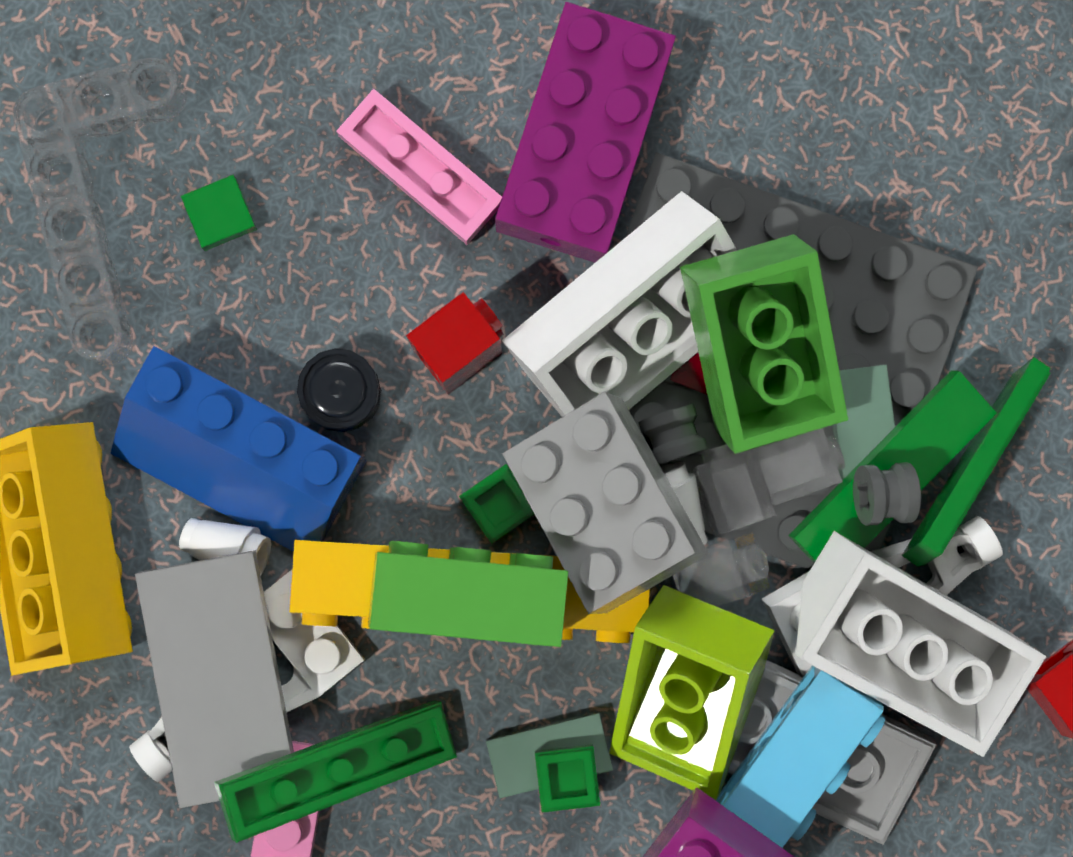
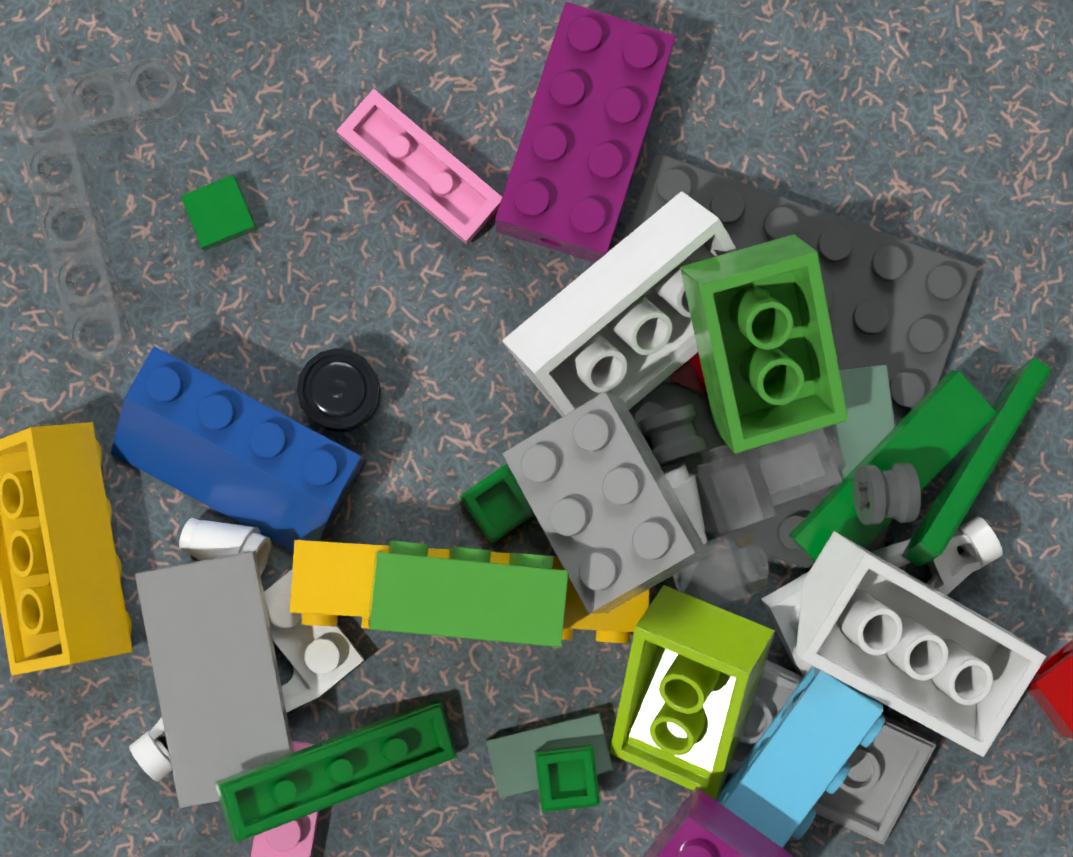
(457, 341): red brick -> none

